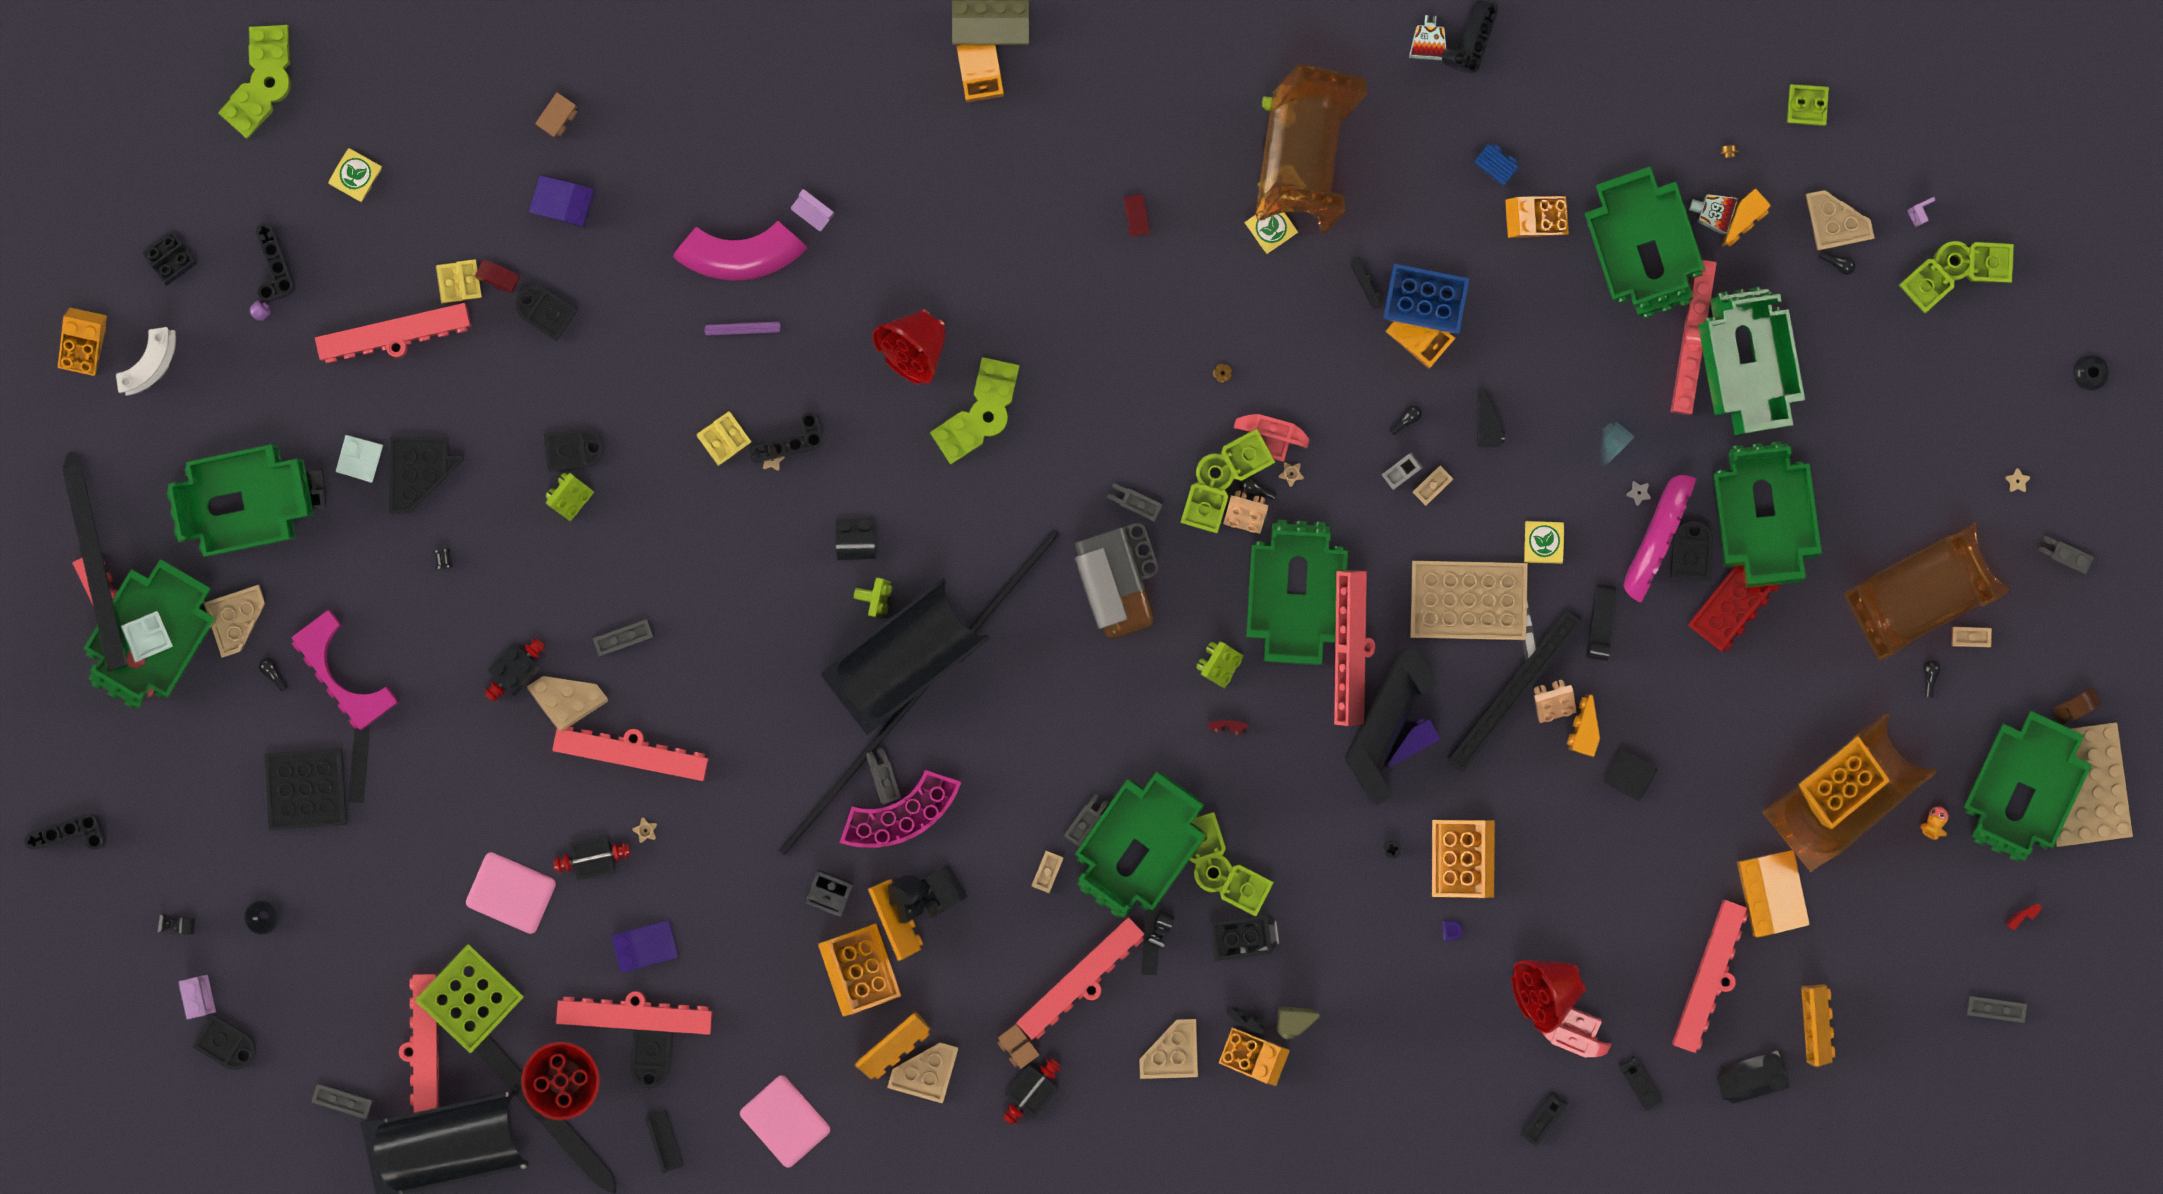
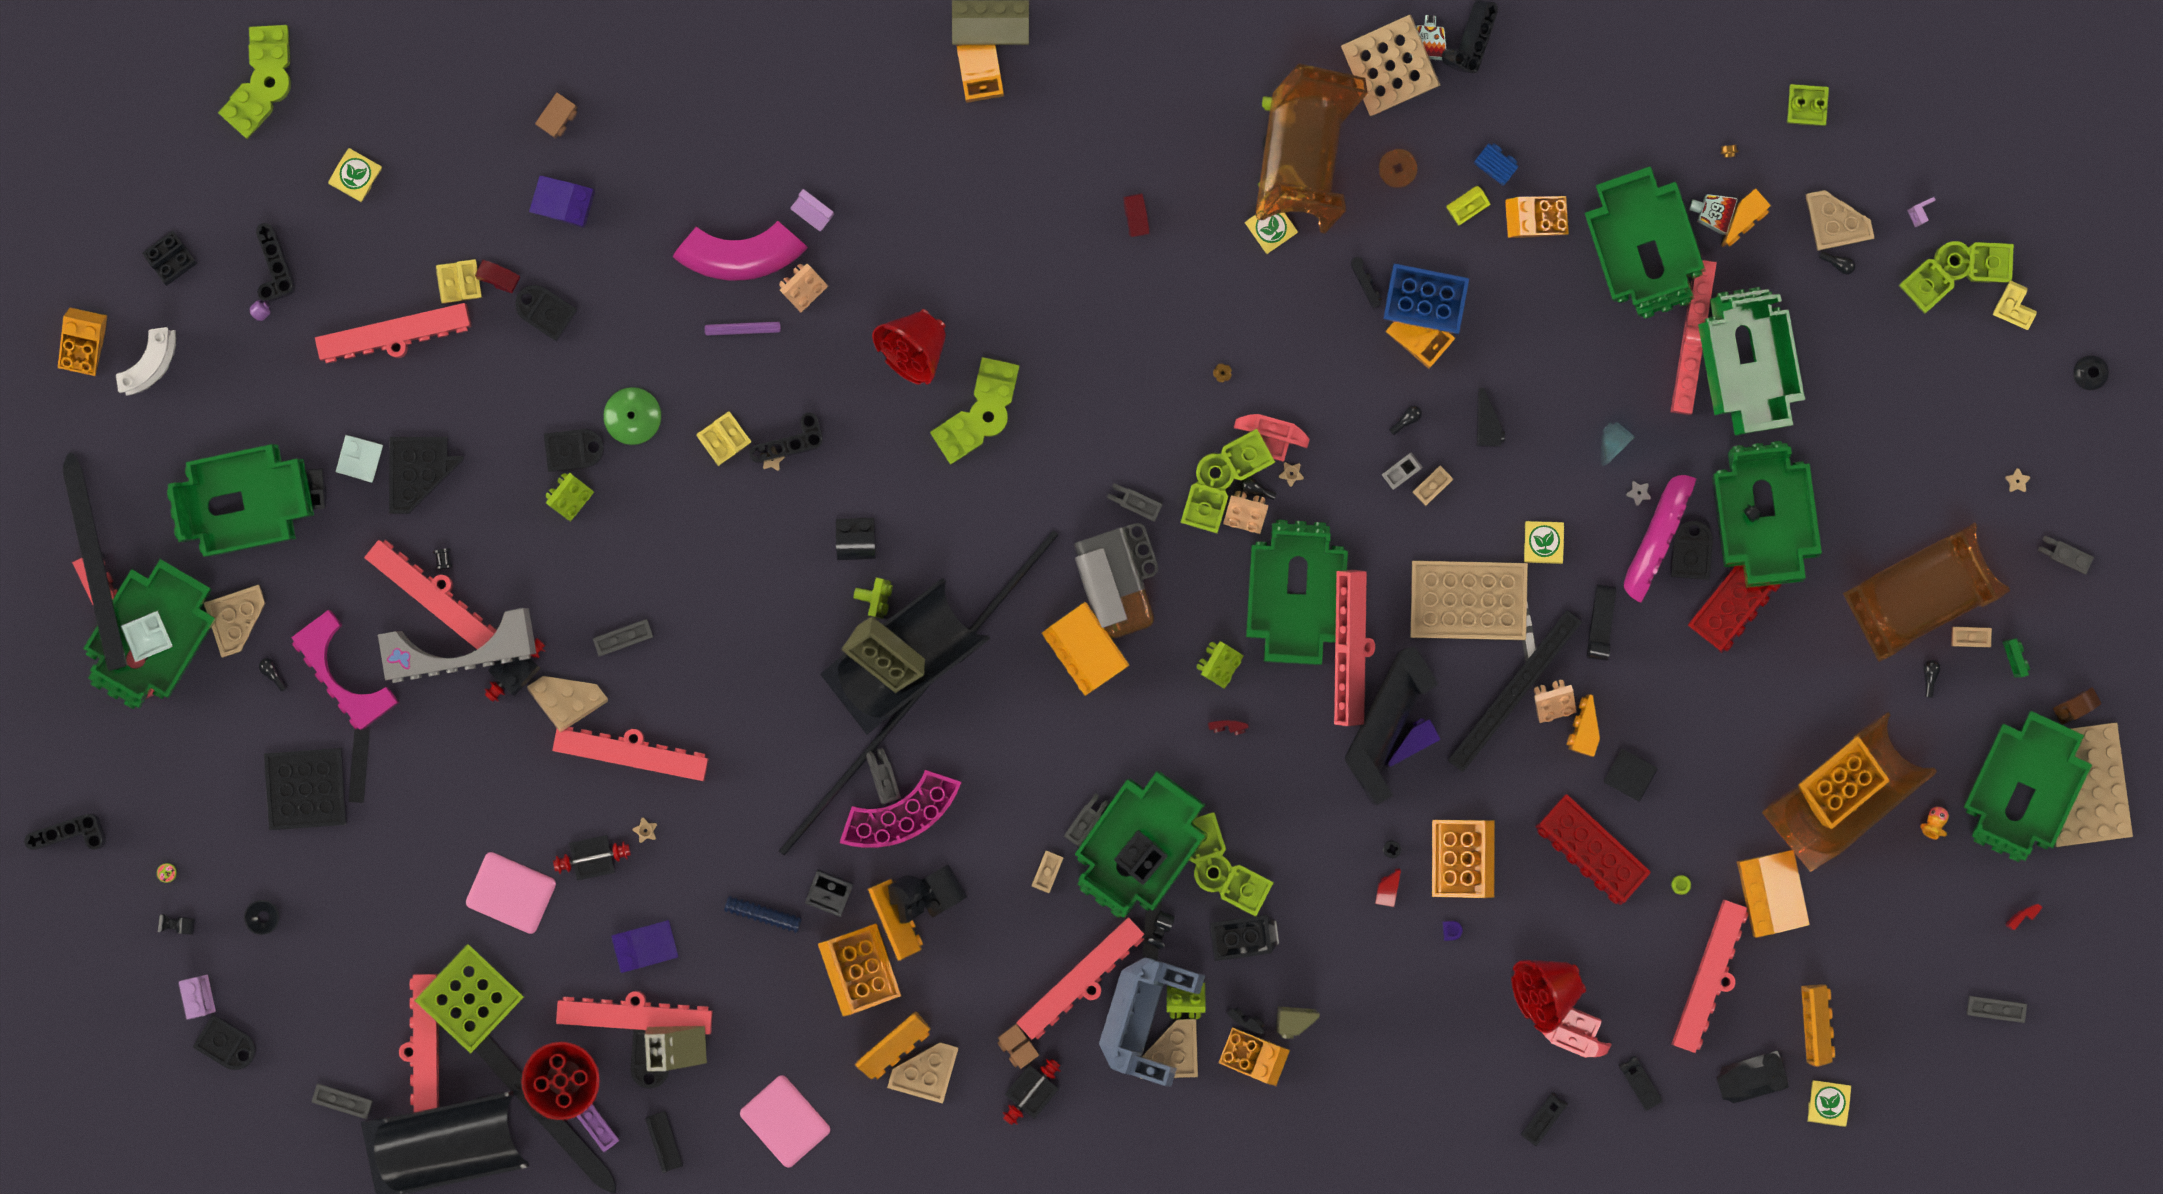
(166, 872): none -> tile
(429, 594): none -> coral hinge
(511, 640): none -> light grey arch
(598, 1128): none -> medium lavender plate
(646, 418): none -> bright green dish
(675, 1047): none -> olive slope
(762, 914): none -> dark blue piece
(803, 287): none -> light nougat plate
(884, 655): none -> olive slope
(1085, 648): none -> light orange slope
(1133, 1013): none -> sand blue wedge
(1141, 857): none -> black brick
(1184, 1001): none -> lime plate
(1388, 889): none -> red slope
(1407, 163): none -> clear orange plate
(1420, 62): none -> tan piece
(1468, 205): none -> neon yellow slope
(1592, 850): none -> red bracket
(1681, 885): none -> lime tile
(1752, 513): none -> black plate
(1829, 1103): none -> slope
(2010, 307): none -> light yellow plate
(2014, 653): none -> green plate

